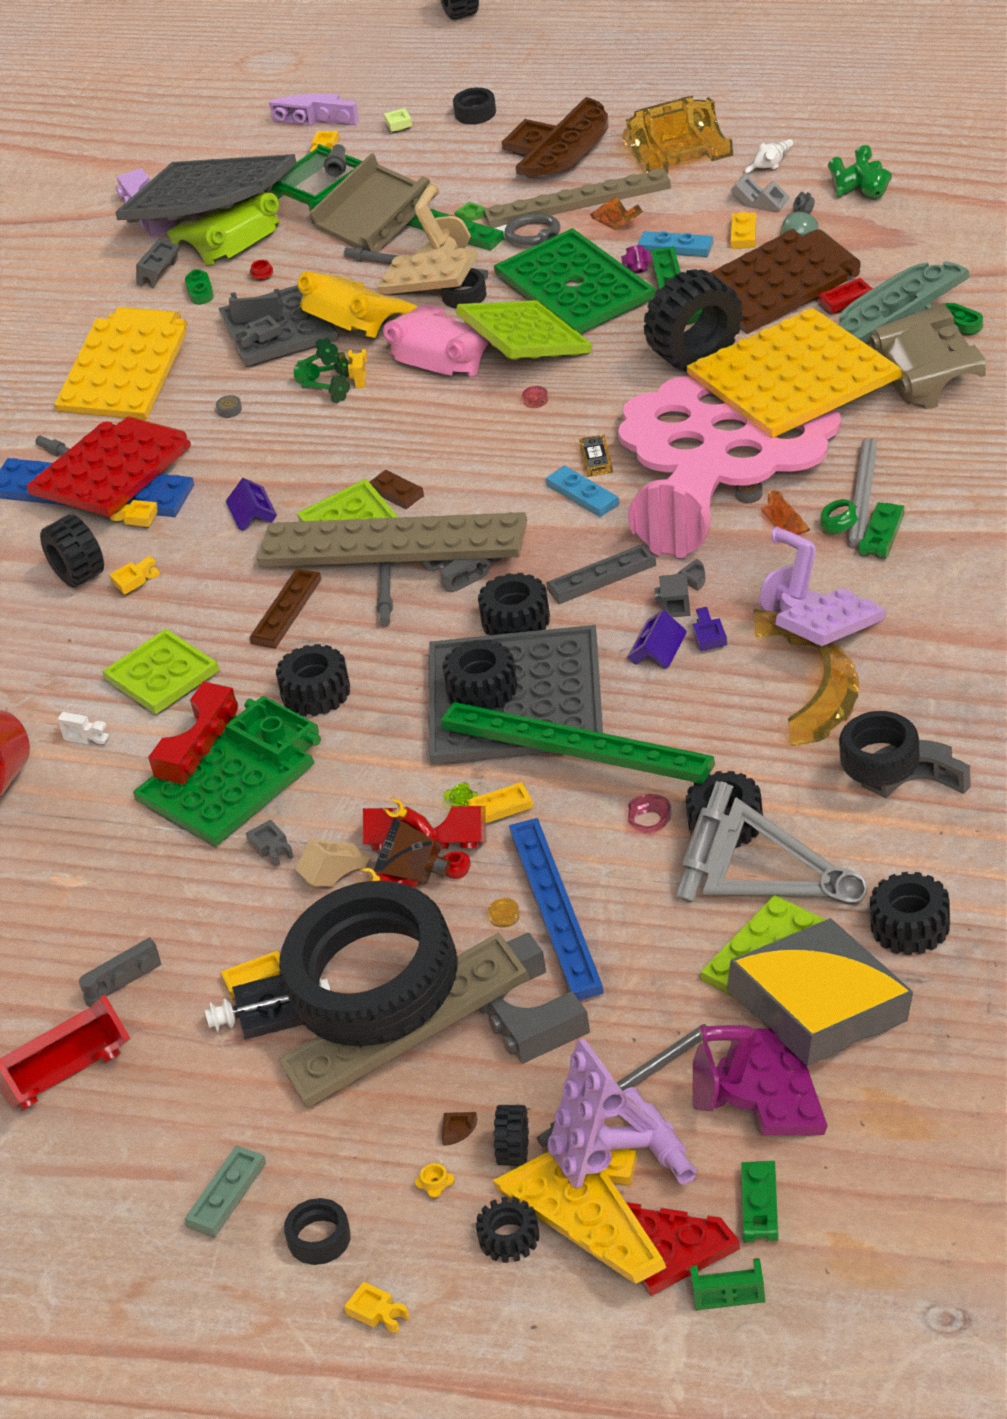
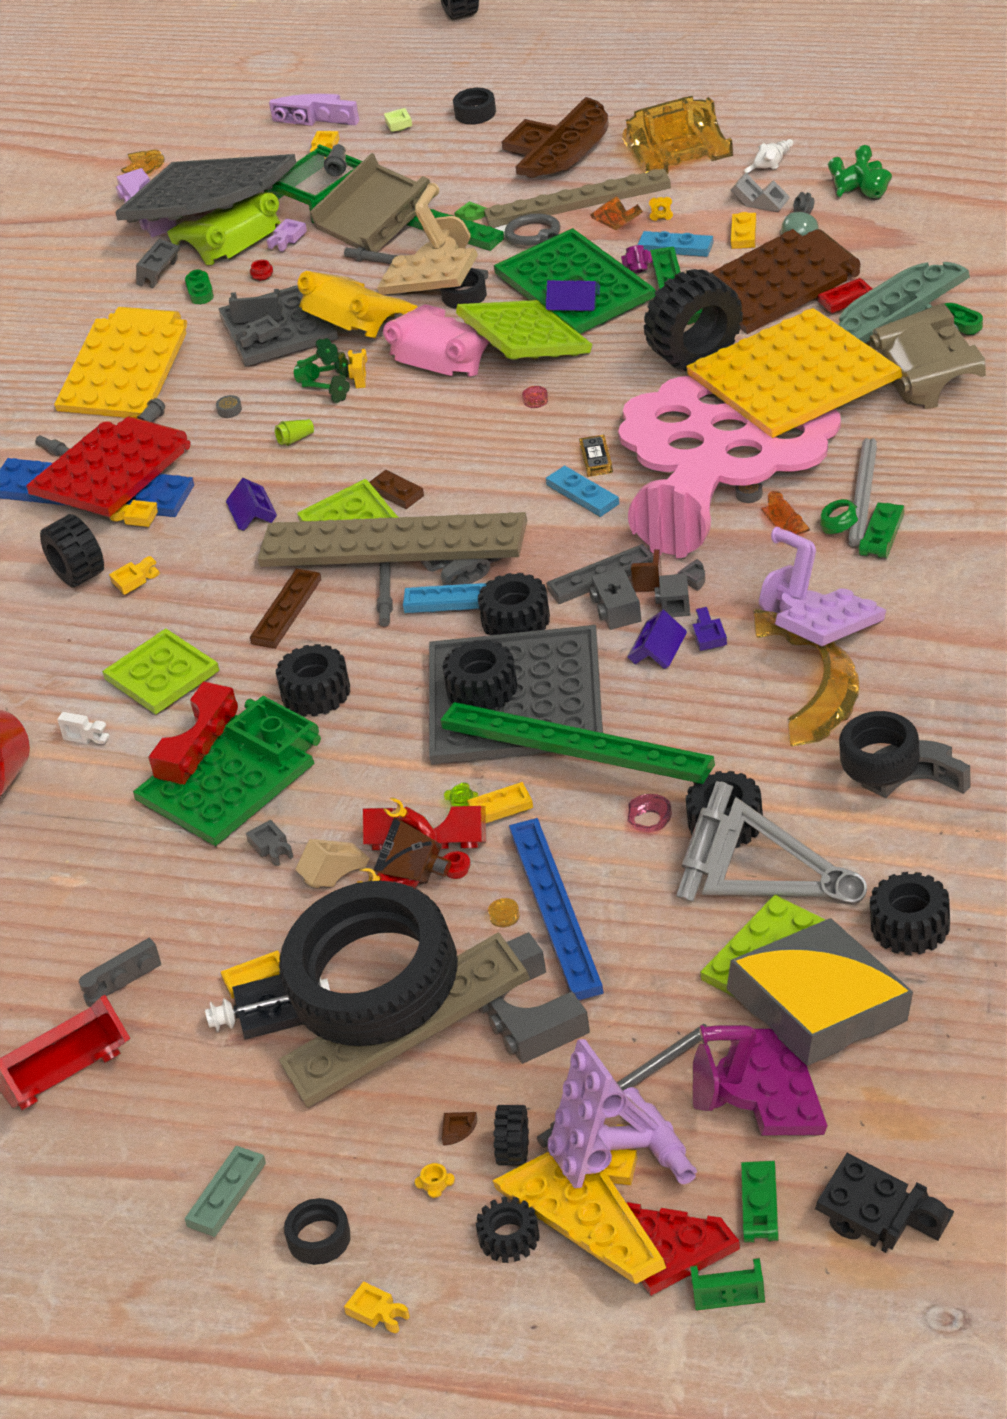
(146, 160): none -> clear yellow plate
(153, 410): none -> dark grey pin
(287, 232): none -> lavender plate
(291, 431): none -> lime cone
(441, 598): none -> dark azure plate
(571, 295): none -> dark purple panel
(615, 598): none -> dark grey brick
(646, 575): none -> reddish brown panel
(664, 202): none -> yellow plate
(877, 1205): none -> black plate

